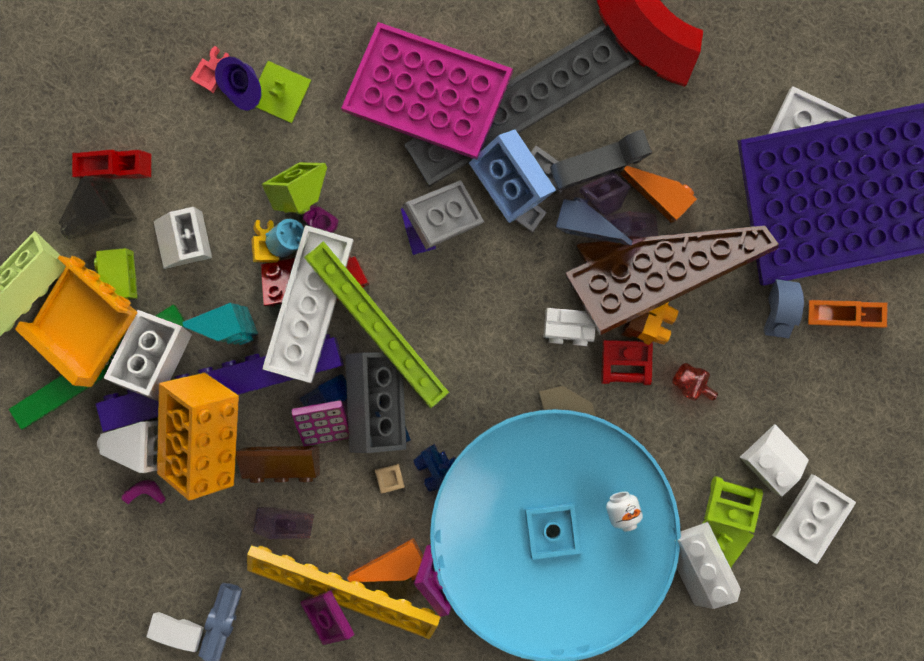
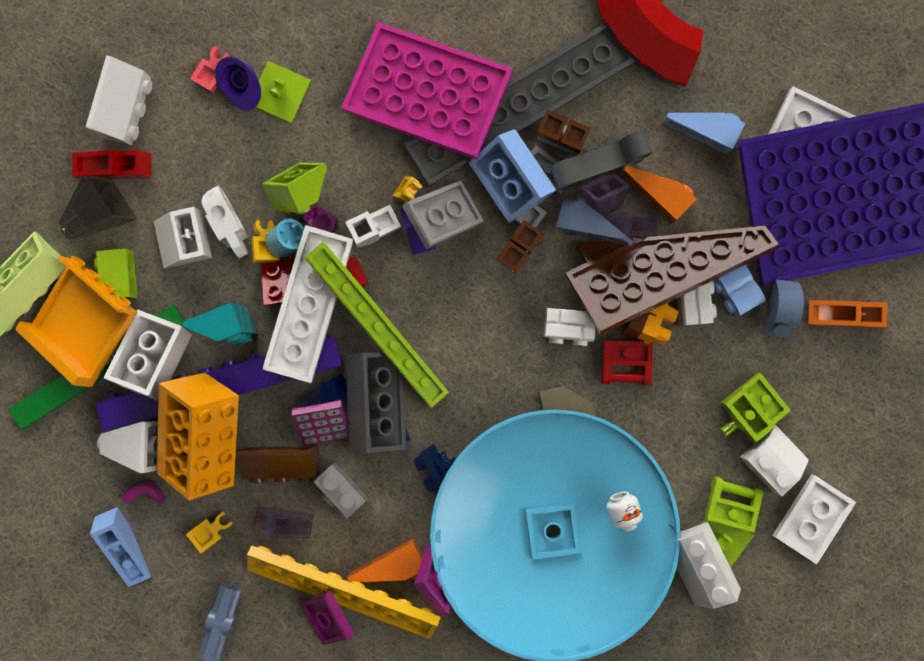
(119, 101): none -> white slope
(120, 546): none -> light blue slope
(174, 632): white slope -> none
(207, 534): none -> yellow plate
(224, 220): none -> white piece
(340, 490): none -> light grey brick
(370, 227): none -> white brick
(389, 478): tan tile -> none
(407, 189): none -> yellow plate
(519, 247): none -> reddish brown hips
(566, 138): none -> reddish brown hips
(693, 382): clear red piece -> none
(696, 306): none -> white brick
(712, 129): none -> light blue slope
(739, 291): none -> light blue brick
(754, 408): none -> lime plate

